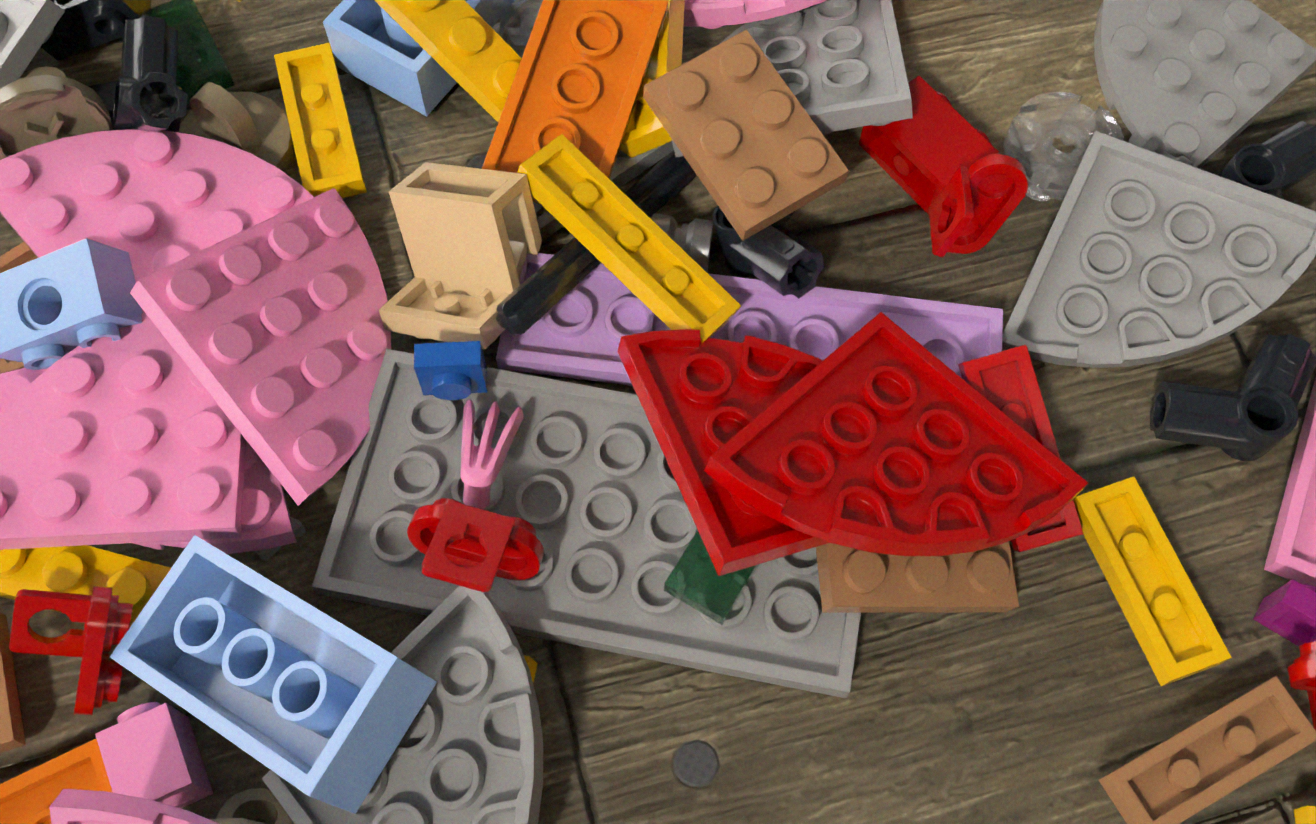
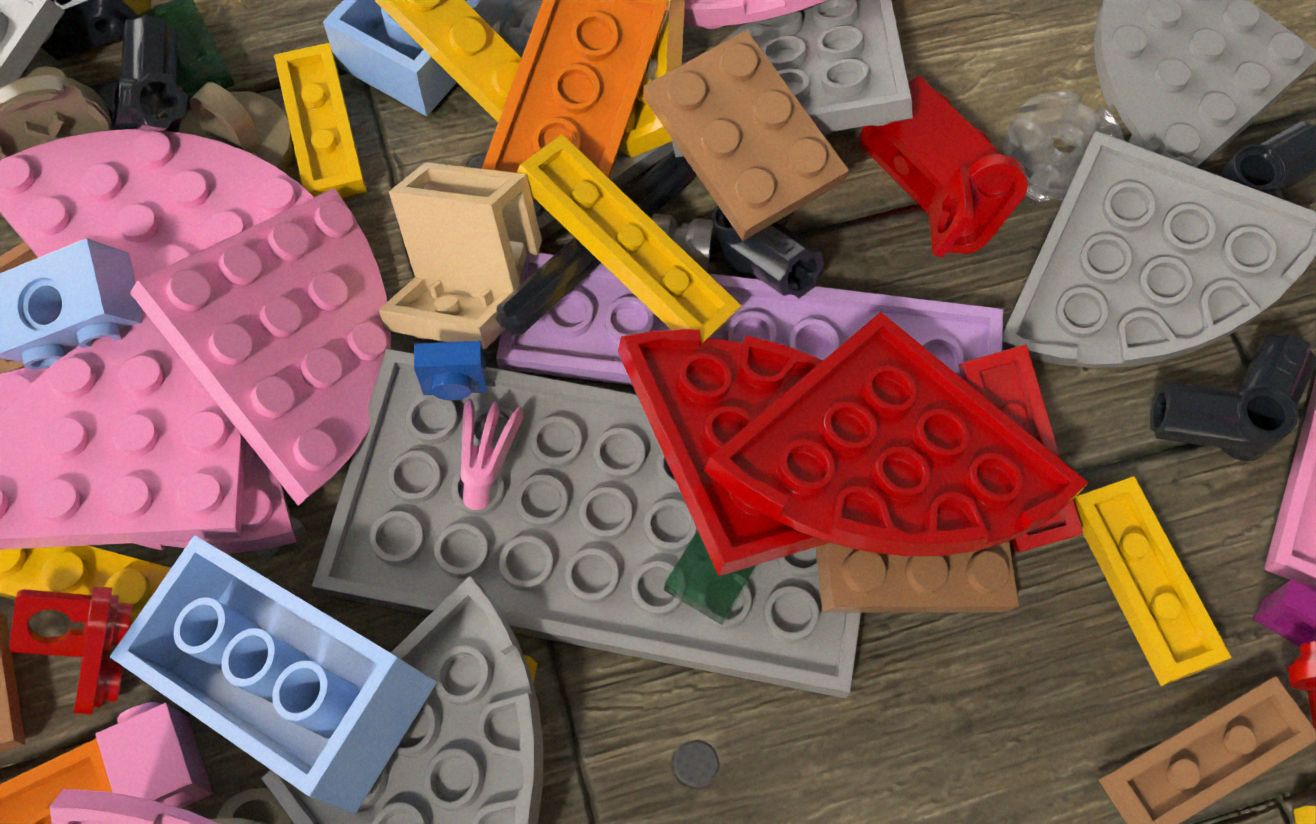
(477, 541): red bracket -> none

